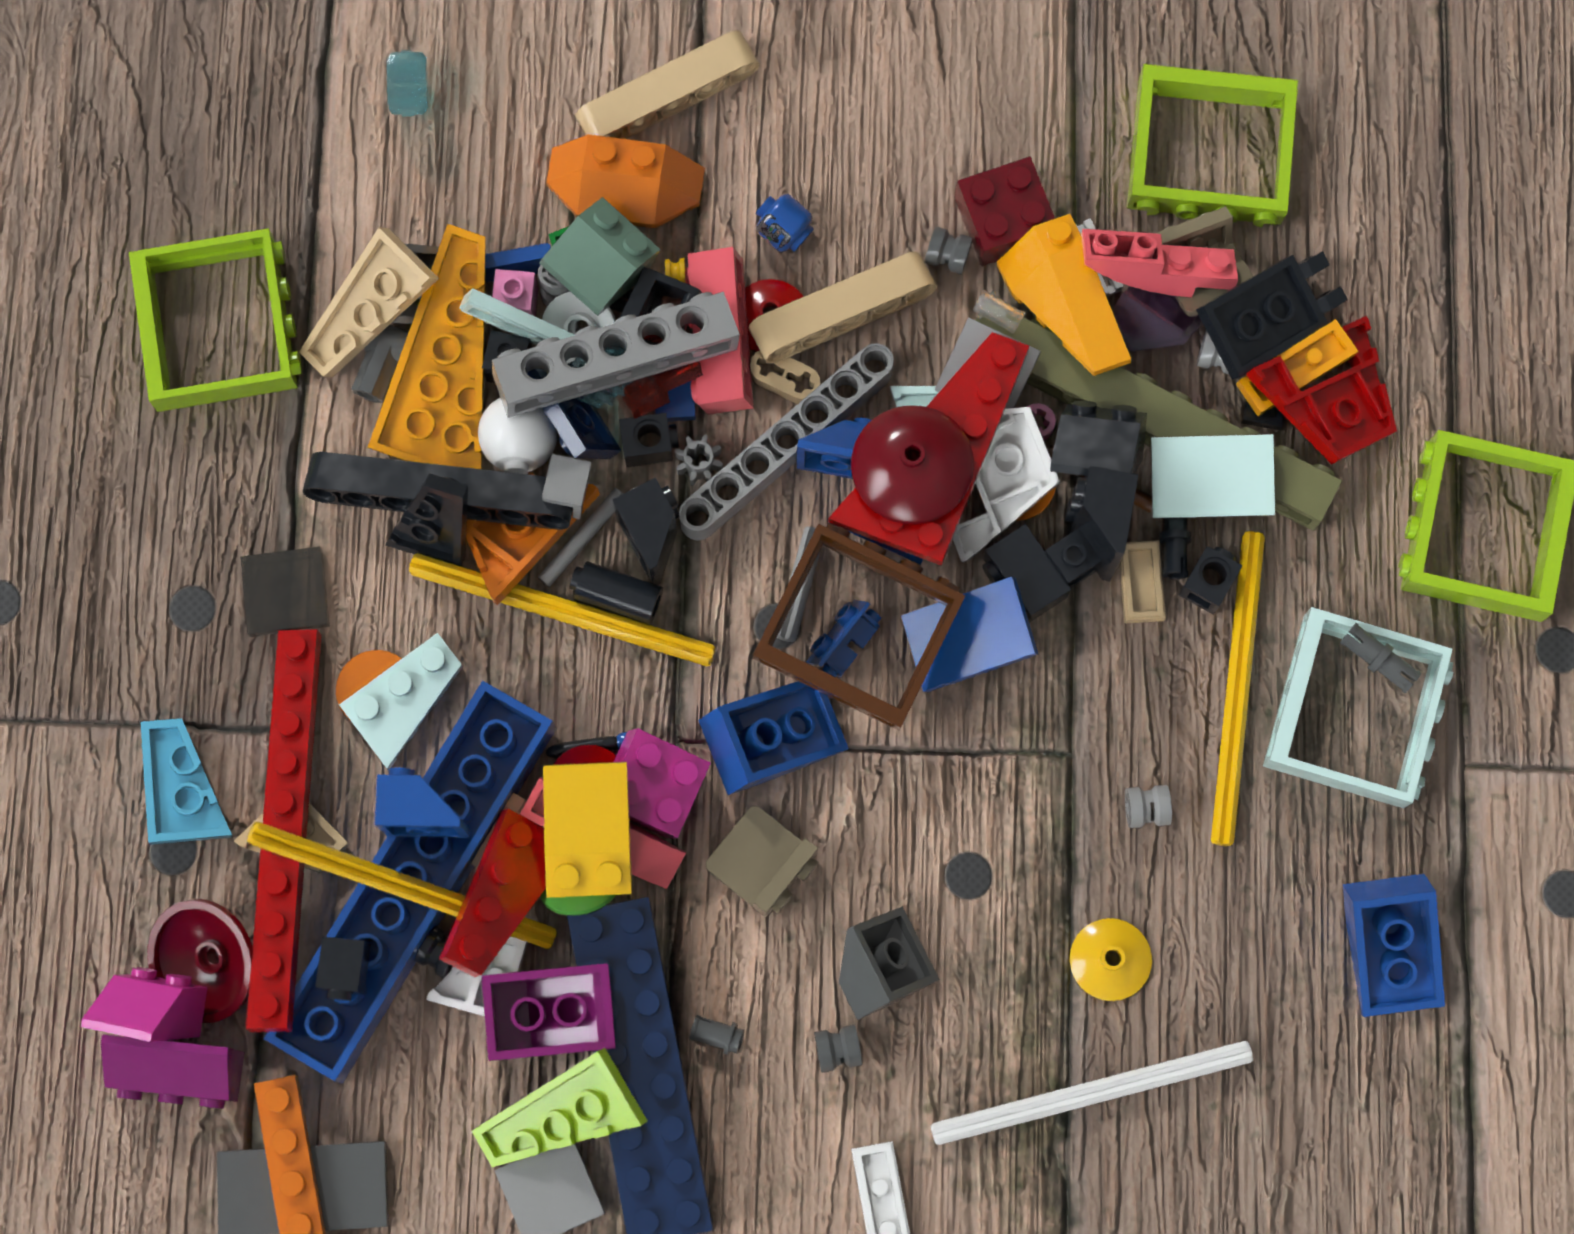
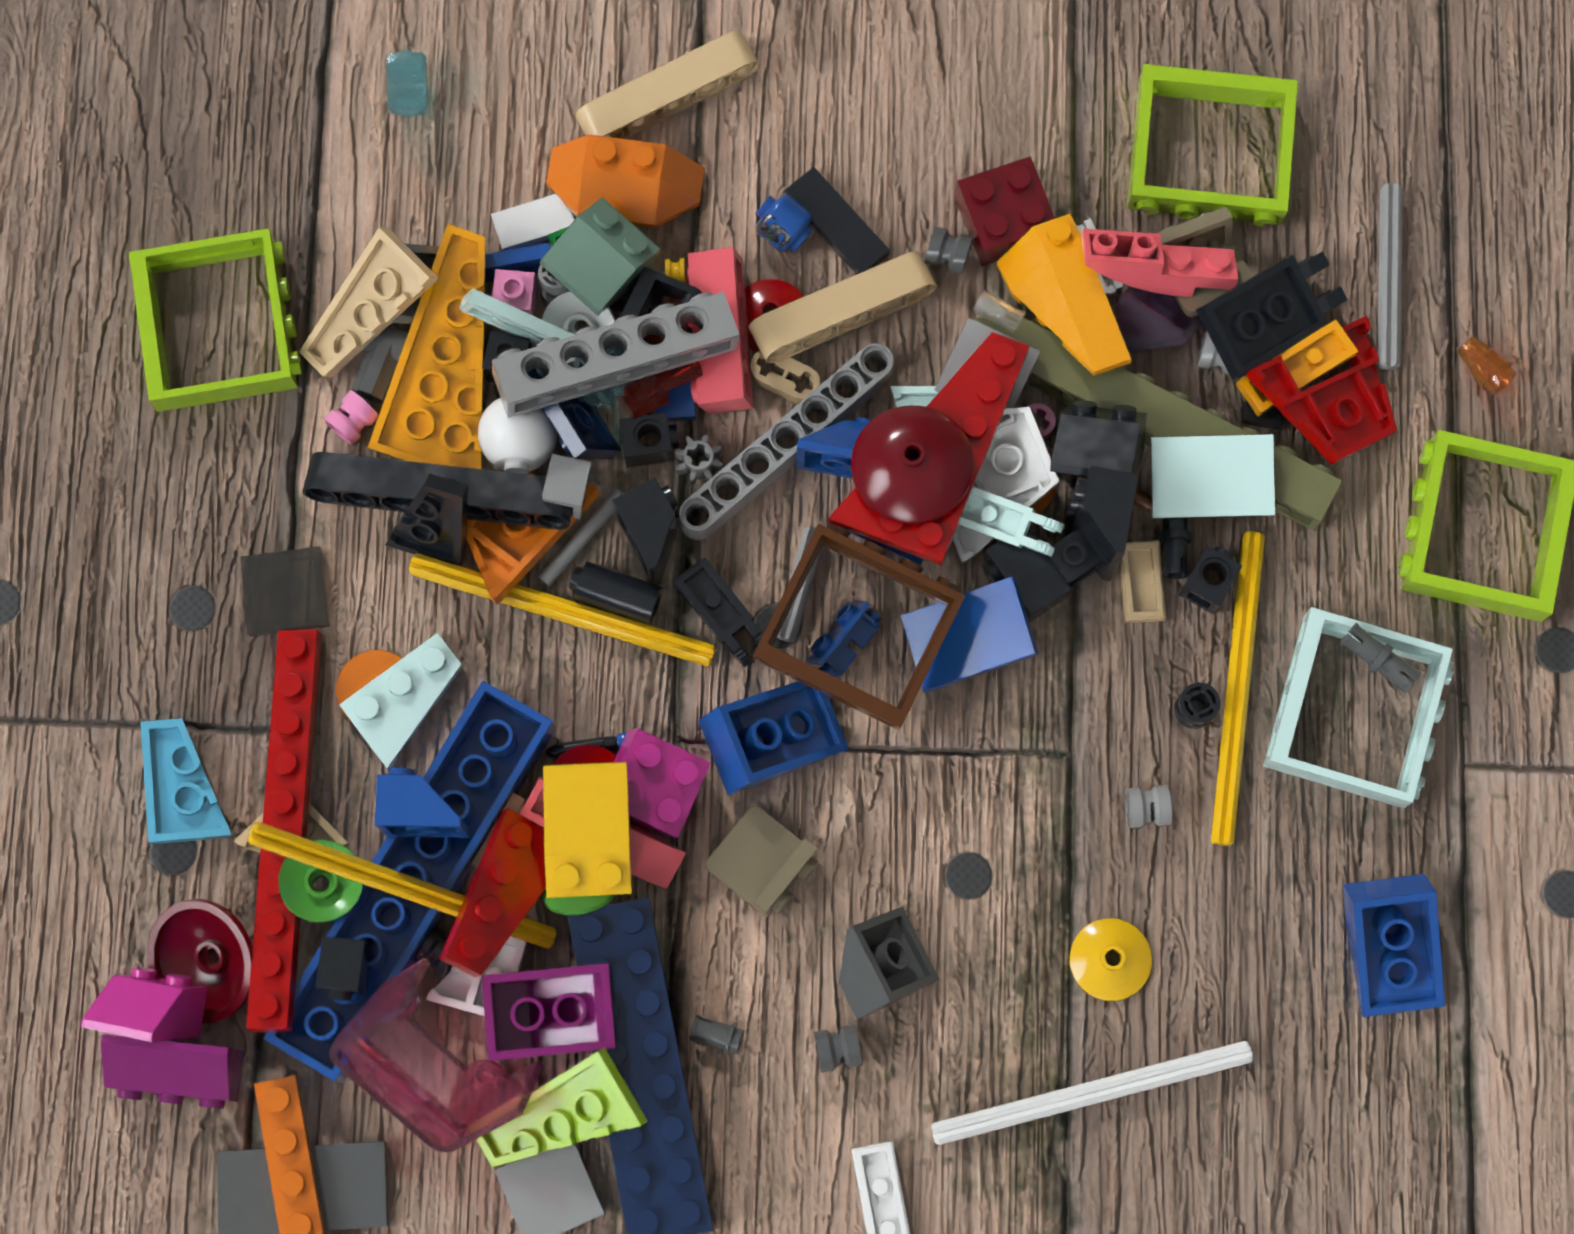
(316, 906): none -> bright green dish
(351, 418): none -> bright pink wheel
(421, 1078): none -> clear pink windscreen
(531, 222): none -> white tile
(718, 607): none -> black hinge
(838, 222): none -> black tile
(1006, 520): none -> light aqua hinge
(1193, 712): none -> black wheel
(1390, 276): none -> light grey axle
(1486, 365): none -> clear orange cone

